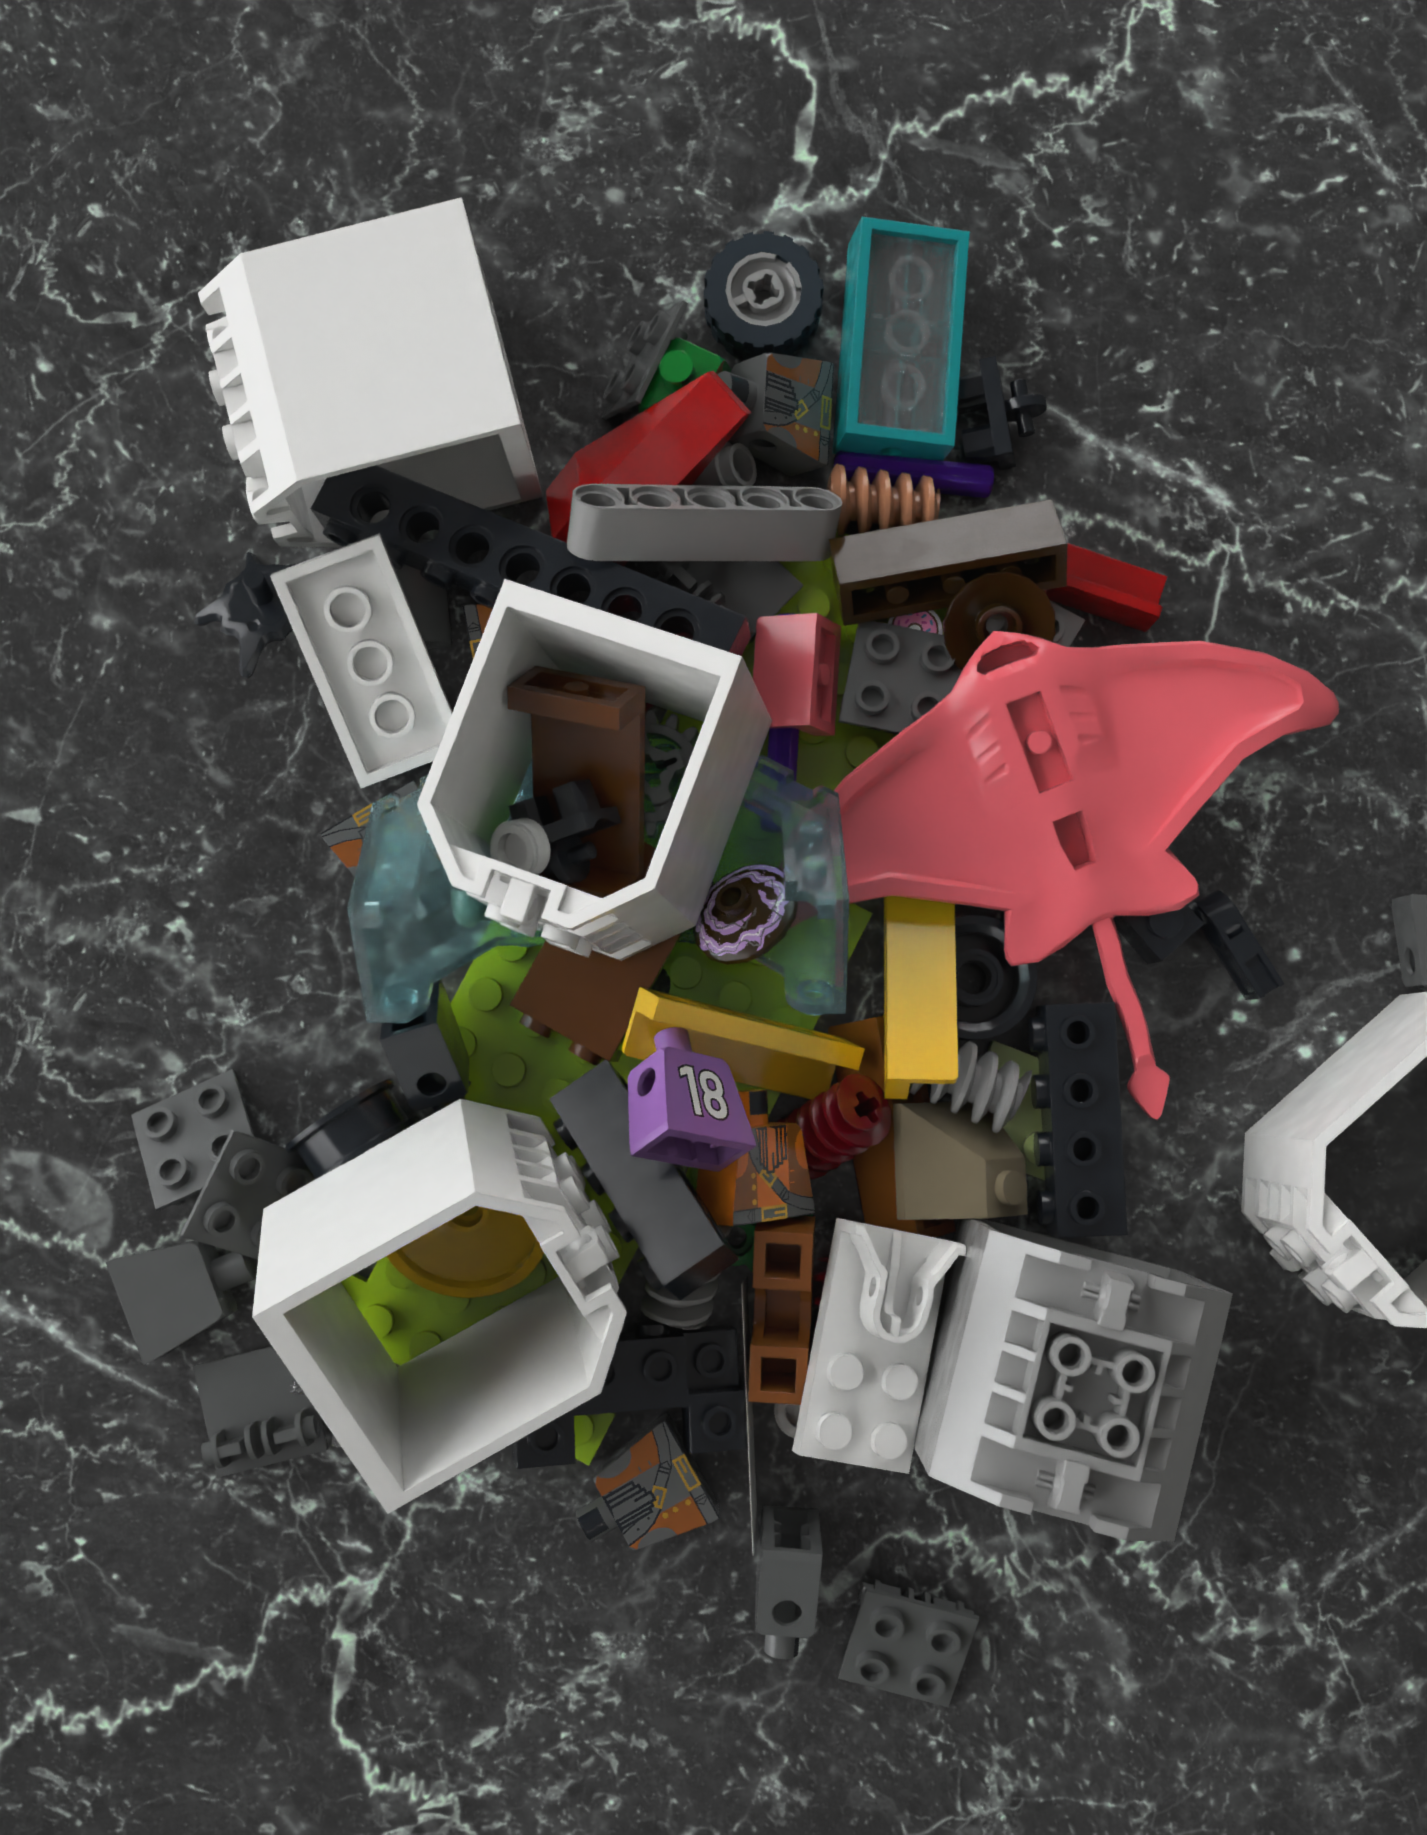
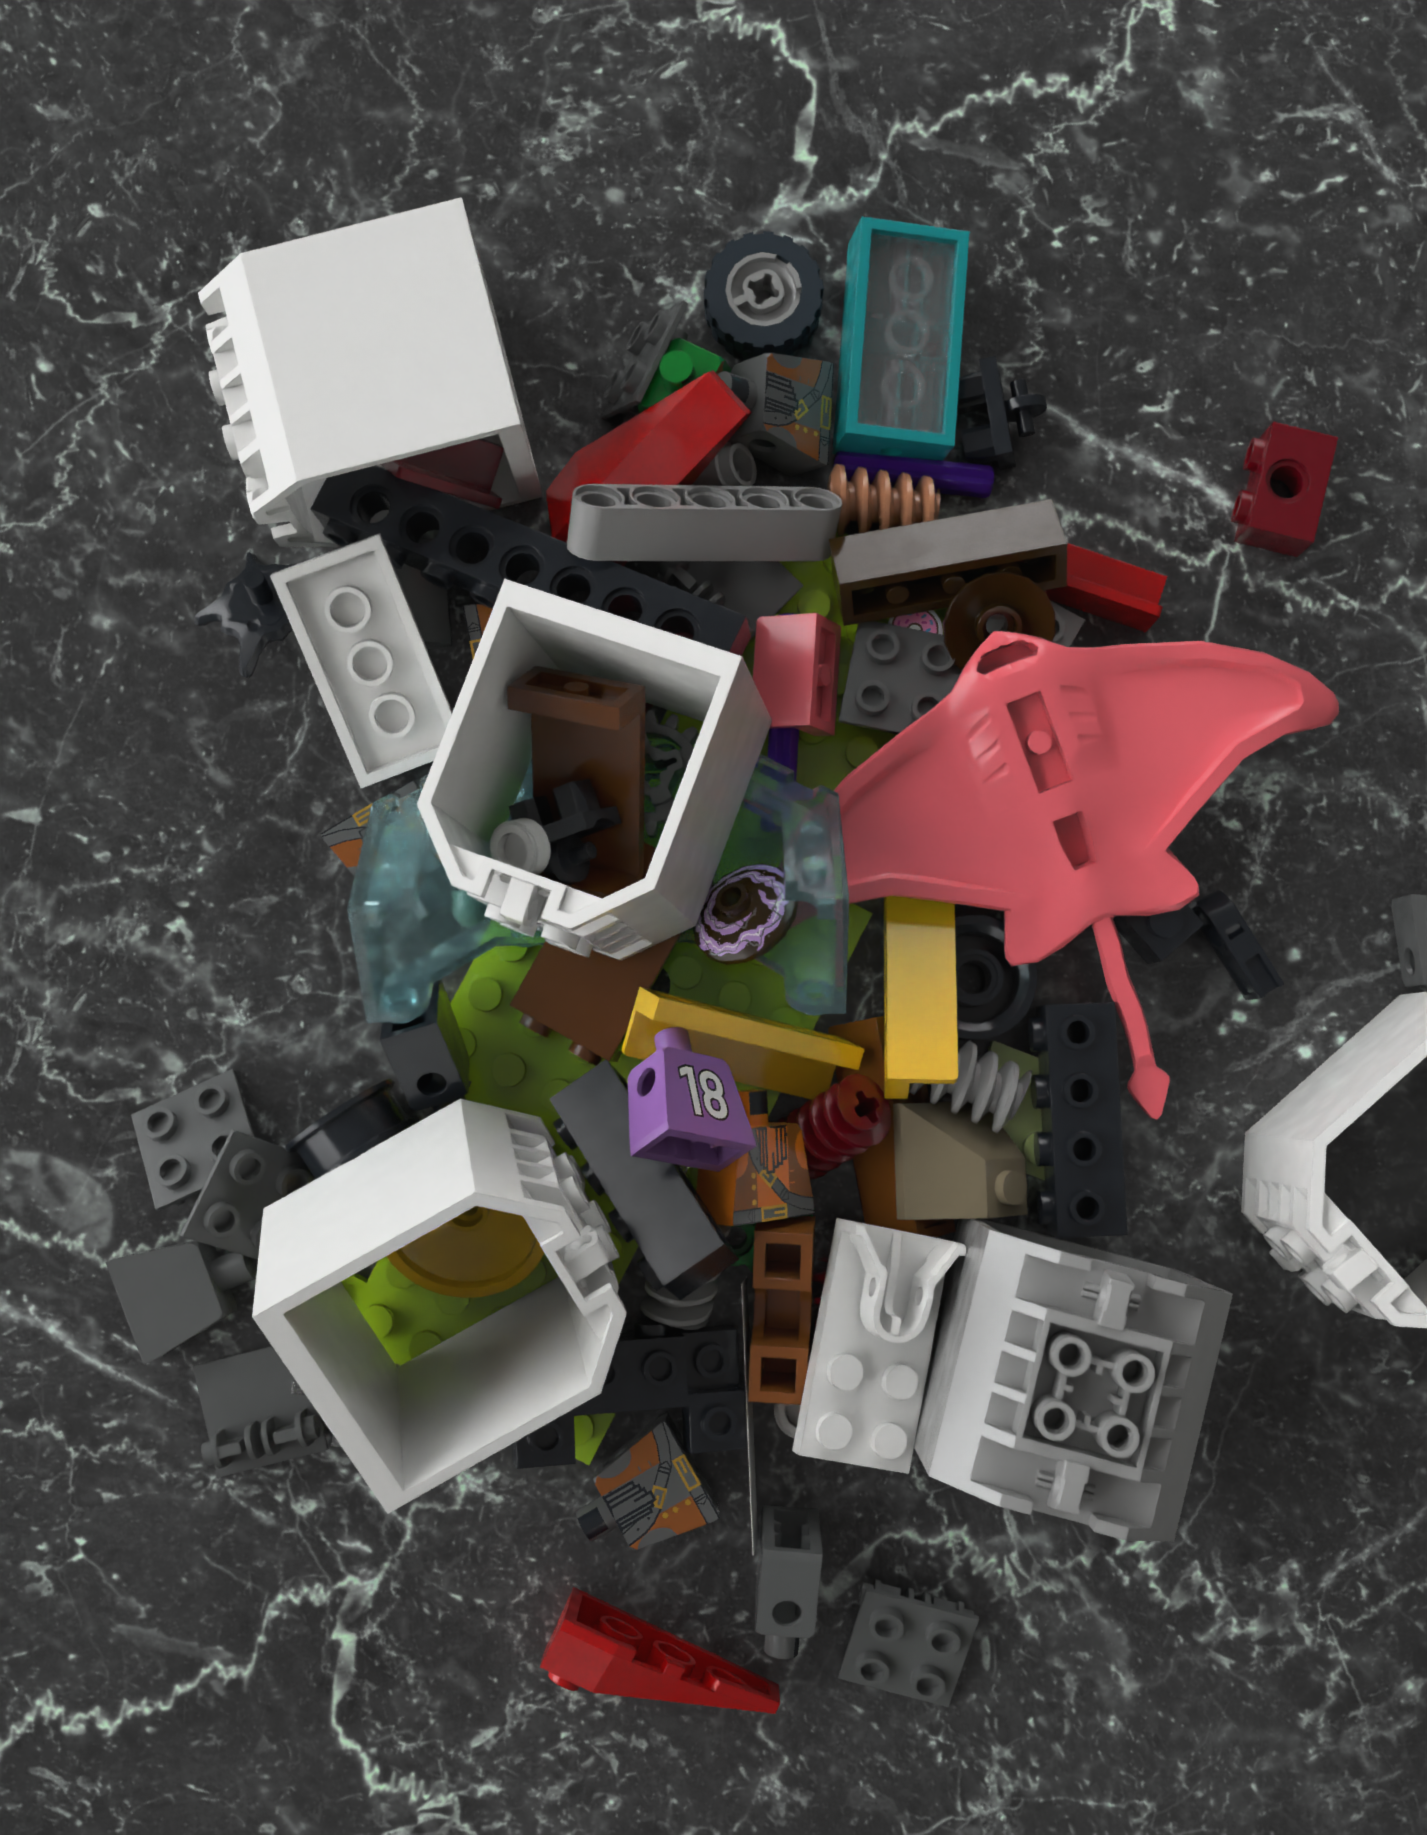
(459, 470): none -> dark red panel
(629, 1657): none -> red wedge
(1303, 464): none -> dark red brick

